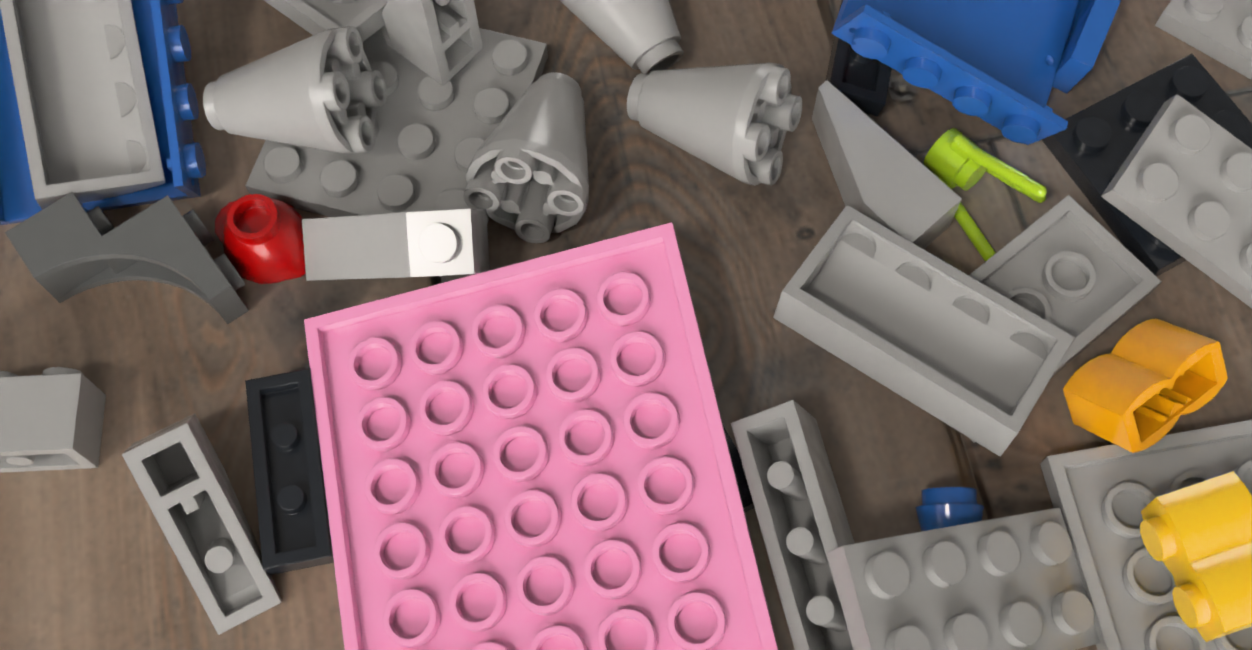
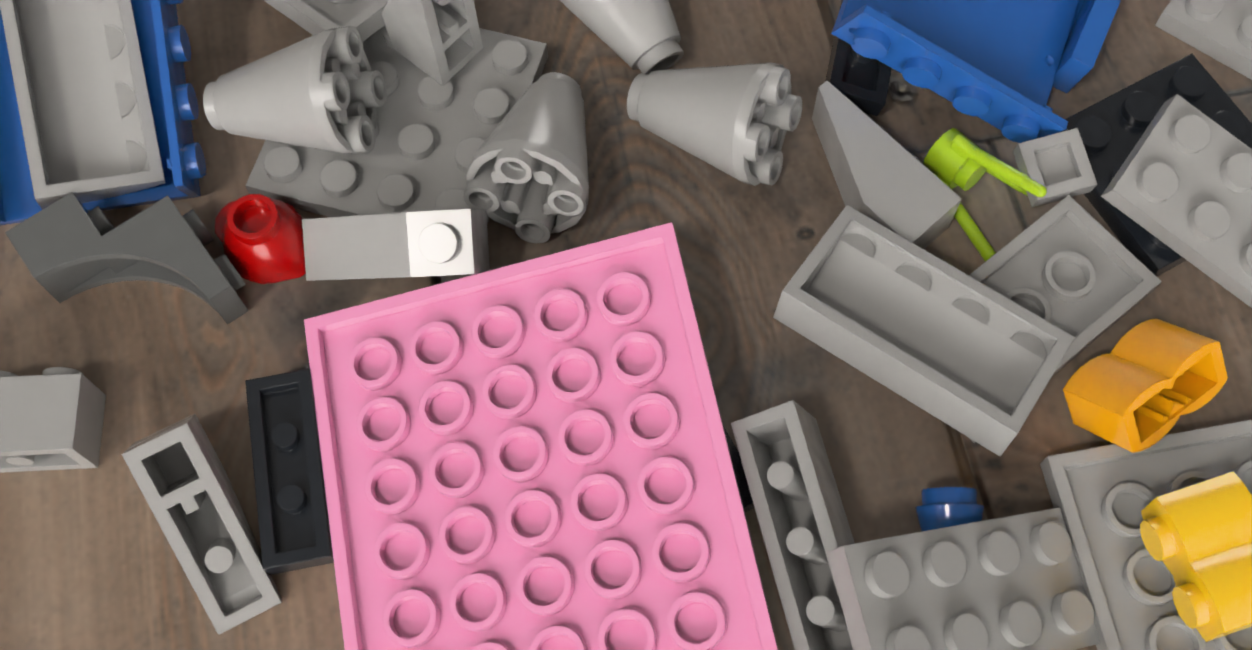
(1058, 164): none -> light grey plate

